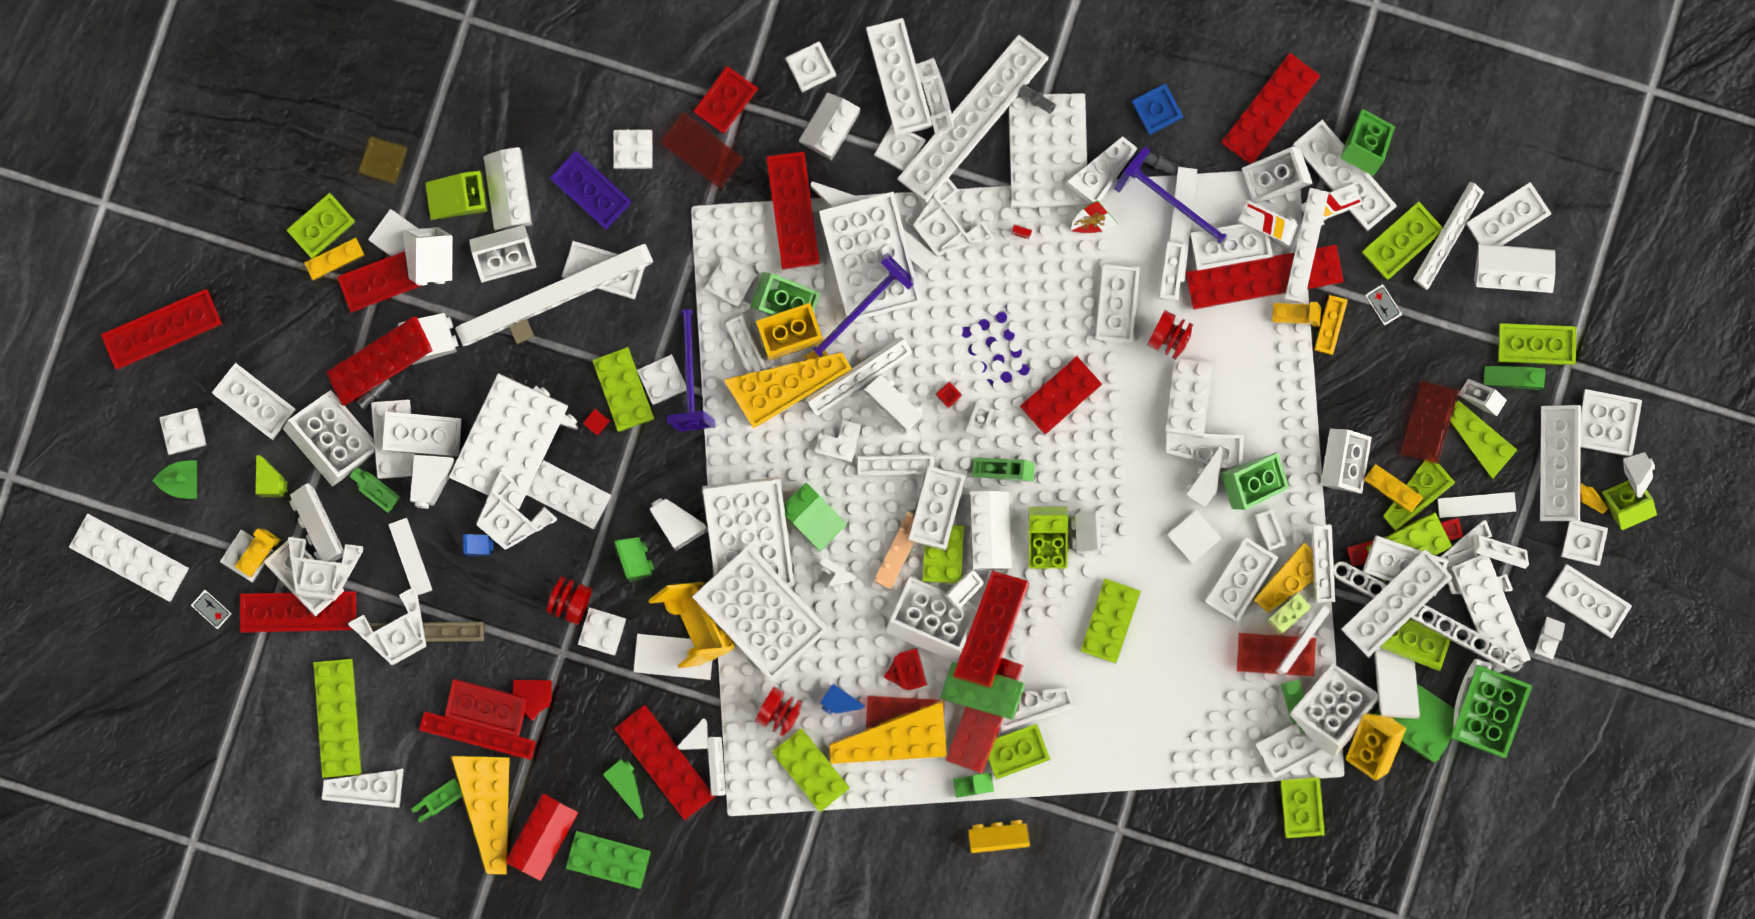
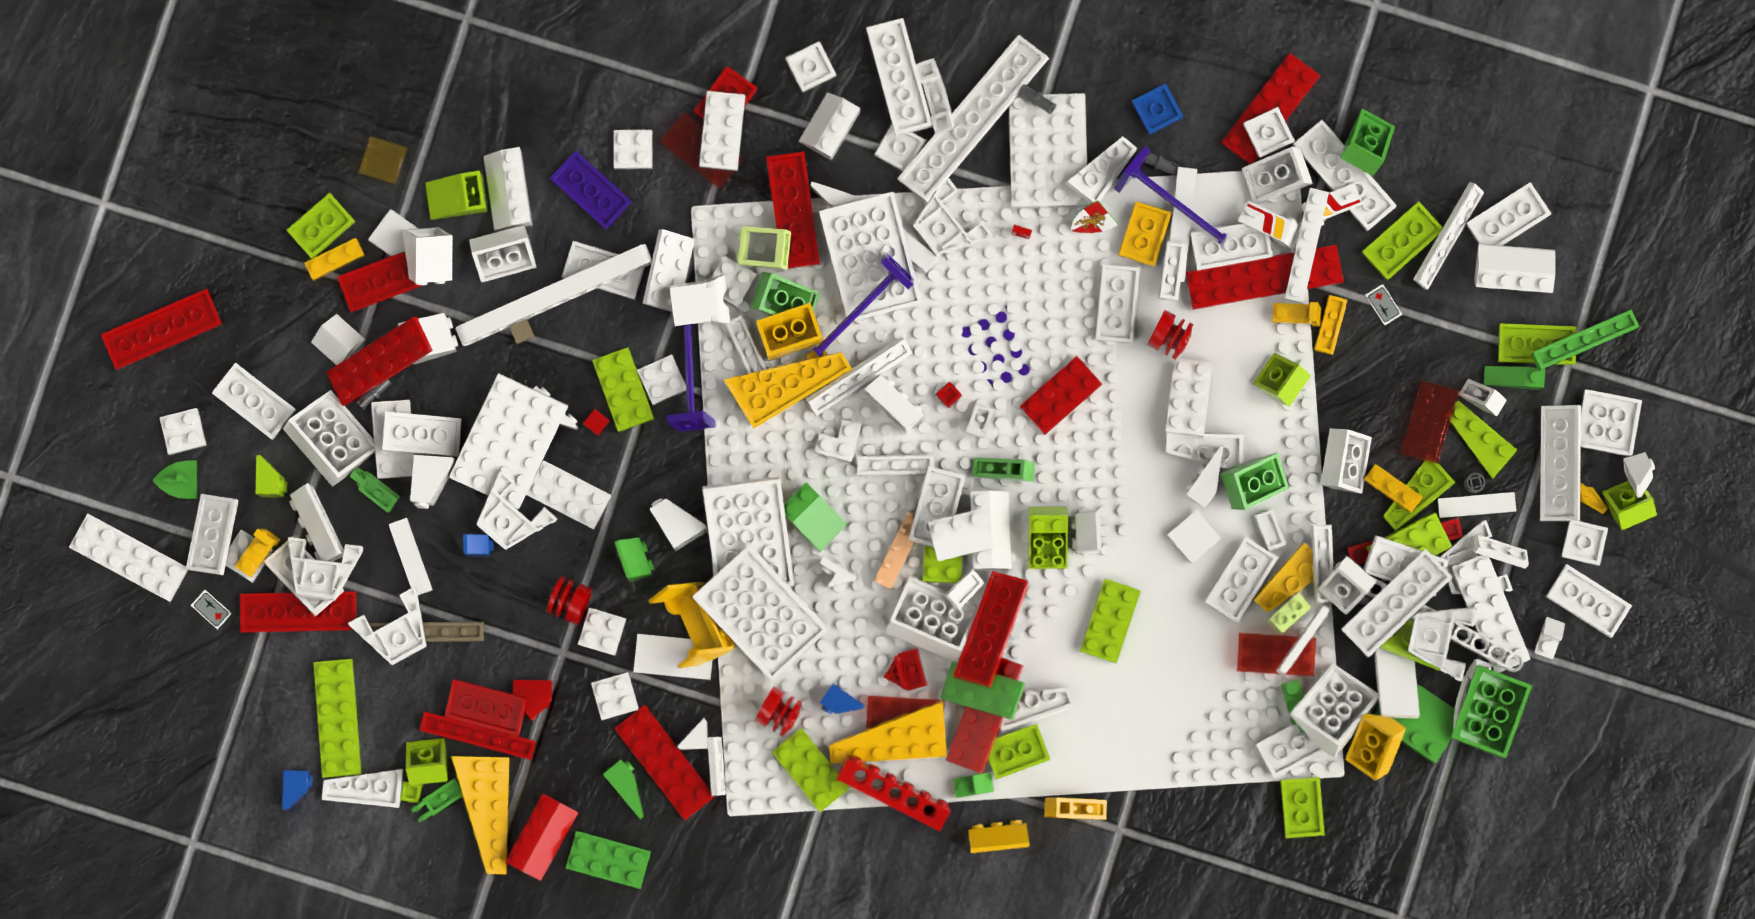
(212, 534): none -> white plate
(295, 786): none -> blue slope
(337, 339): none -> white slope
(411, 793): none -> lime tile
(426, 761): none -> lime slope
(614, 696): none -> white plate
(667, 268): none -> white plate
(699, 301): none -> white piece
(722, 131): none -> white plate
(781, 253): none -> yellowish green window
(881, 793): none -> red brick
(961, 534): none -> white slope
(1075, 808): none -> yellow slope
(1144, 234): none -> yellow tile
(1268, 132): none -> white plate
(1282, 379): none -> lime slope
(1346, 585): none -> white slope
(1432, 637): none -> white wing
(1476, 485): none -> dark grey wheel
(1585, 340): none -> bright green plate

